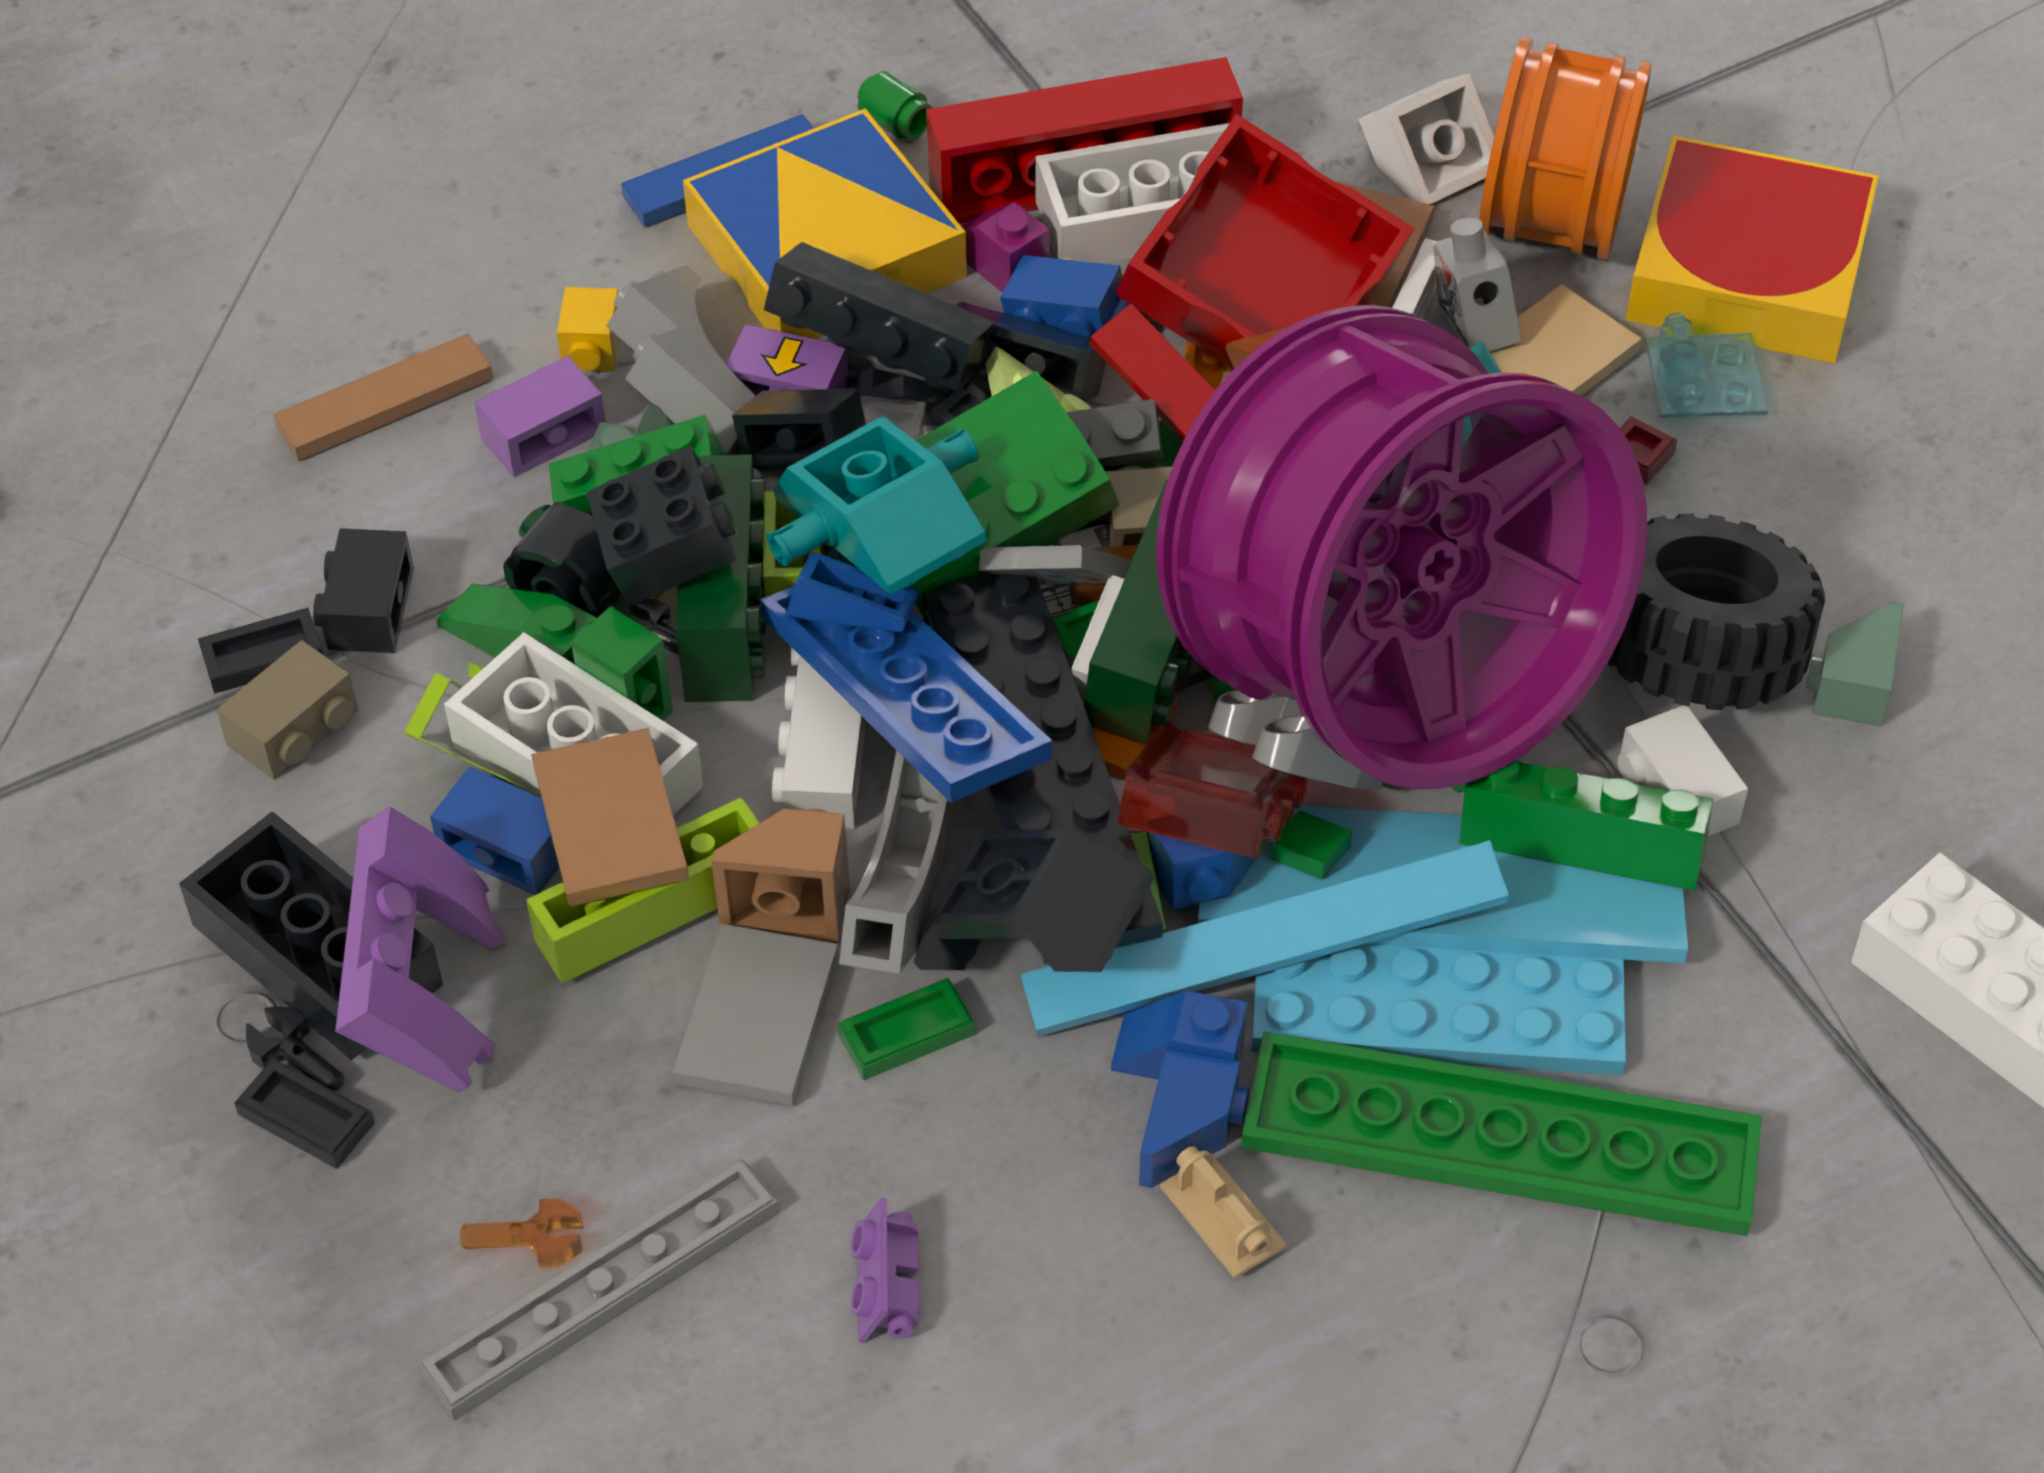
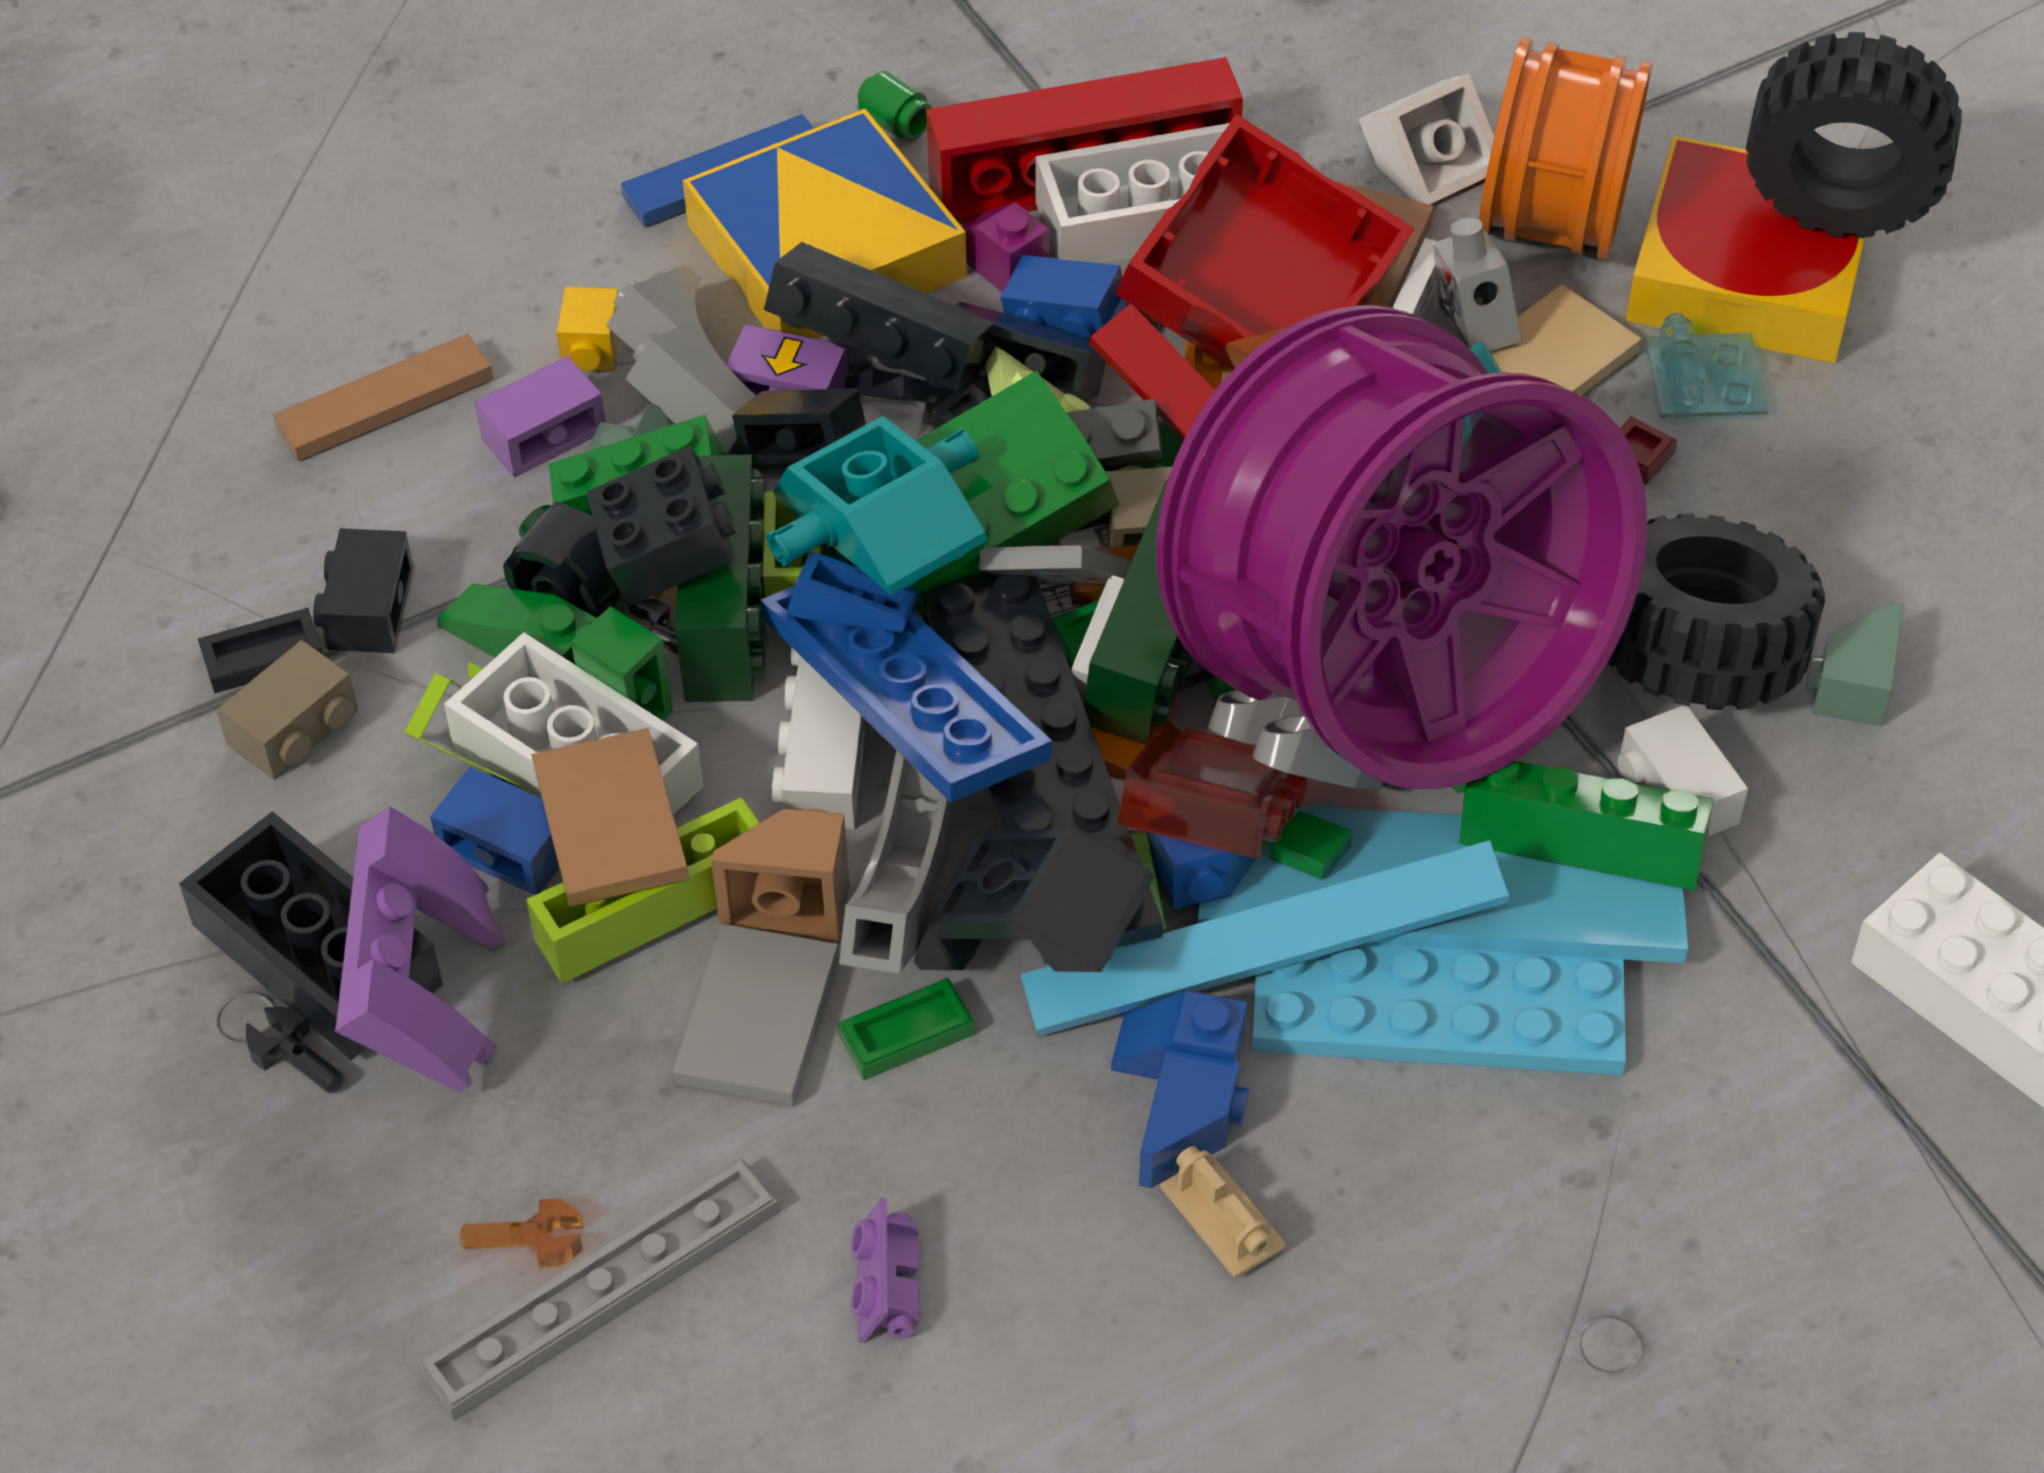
(304, 1113): black tile -> none
(1504, 1133): green plate -> none
(1864, 85): none -> black tyre

